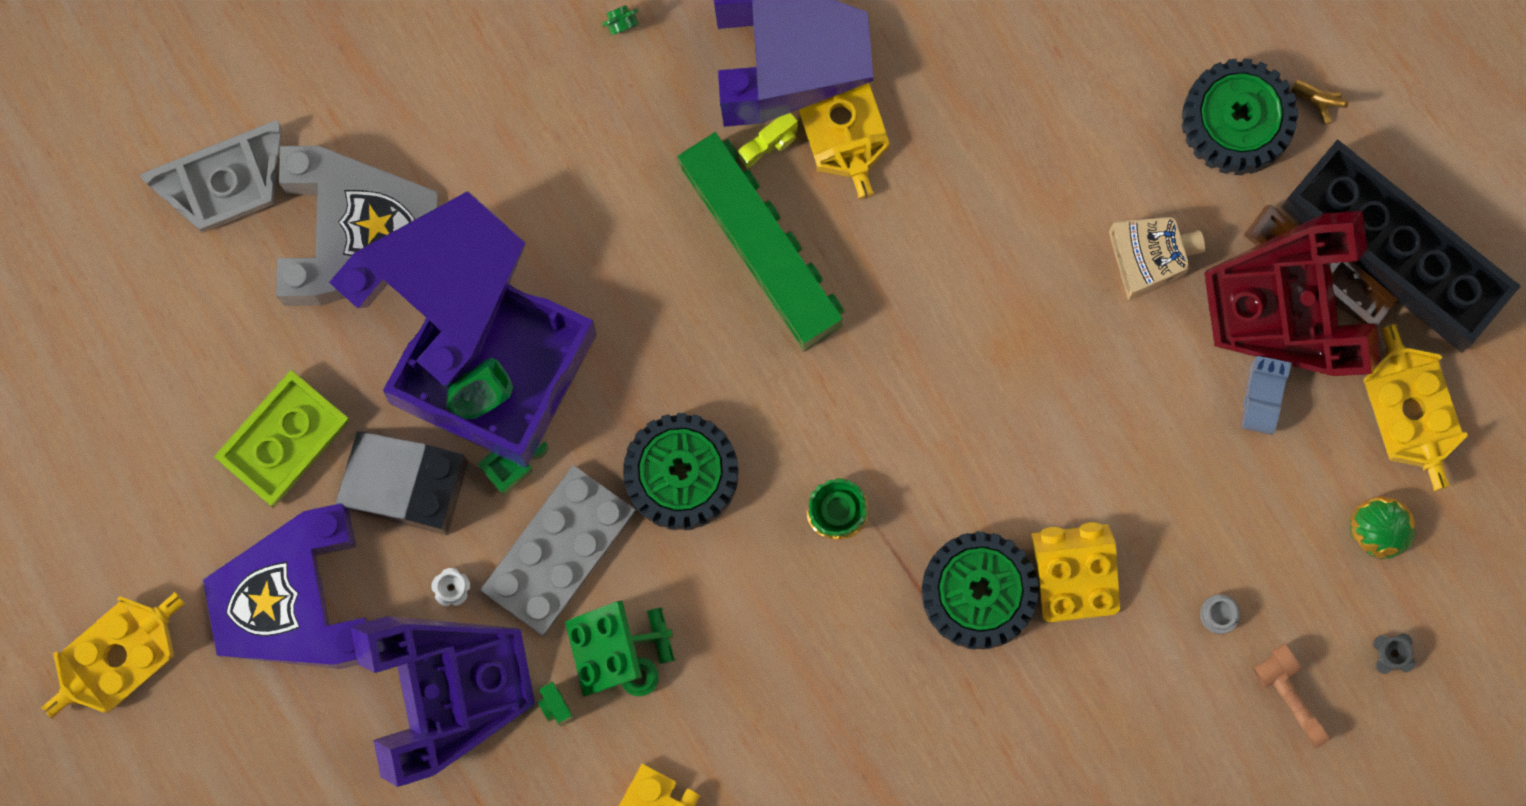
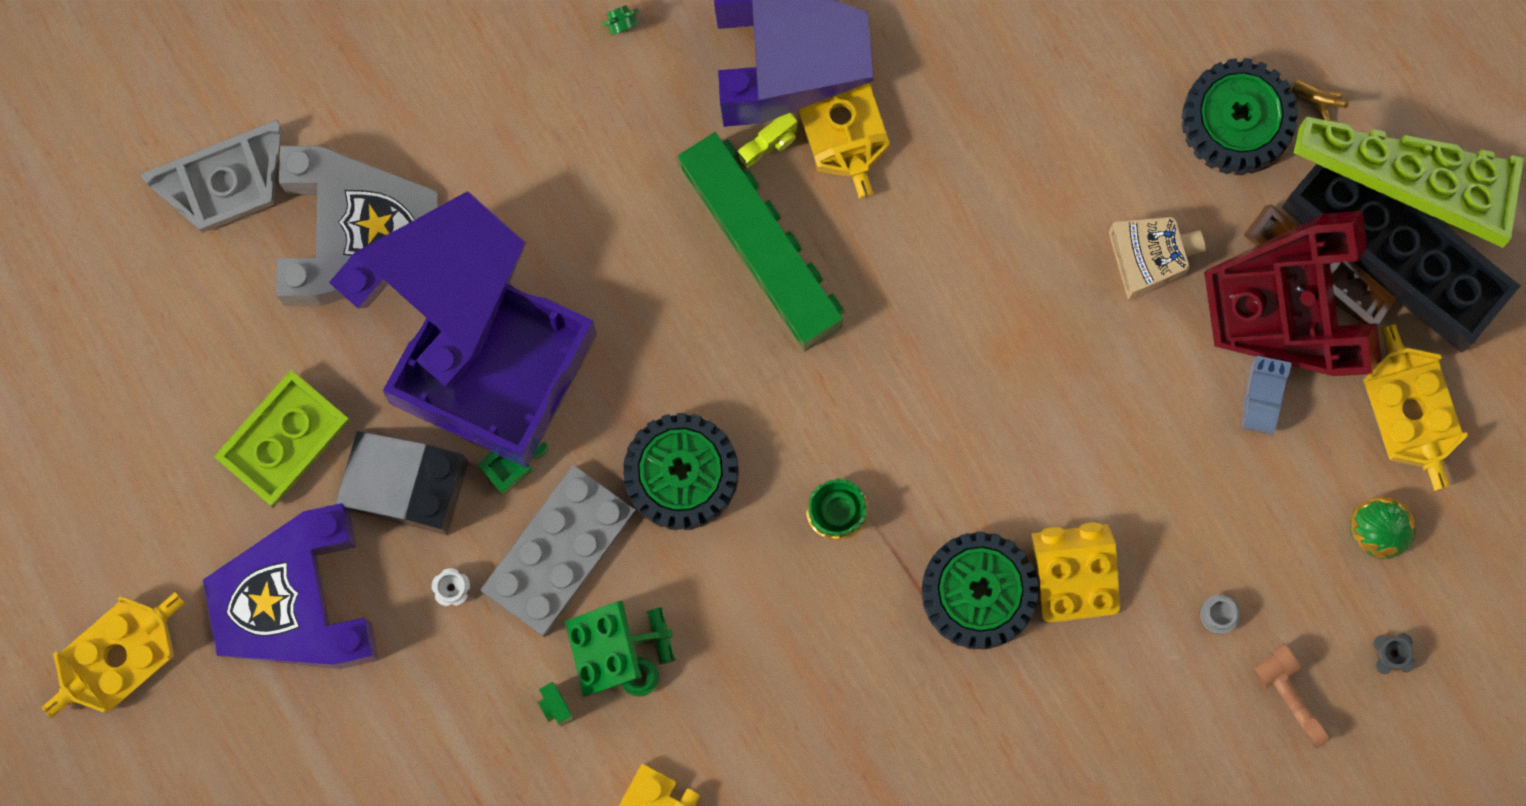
(455, 687): dark purple wedge -> none
(479, 390): rock -> none
(1429, 175): none -> lime wing

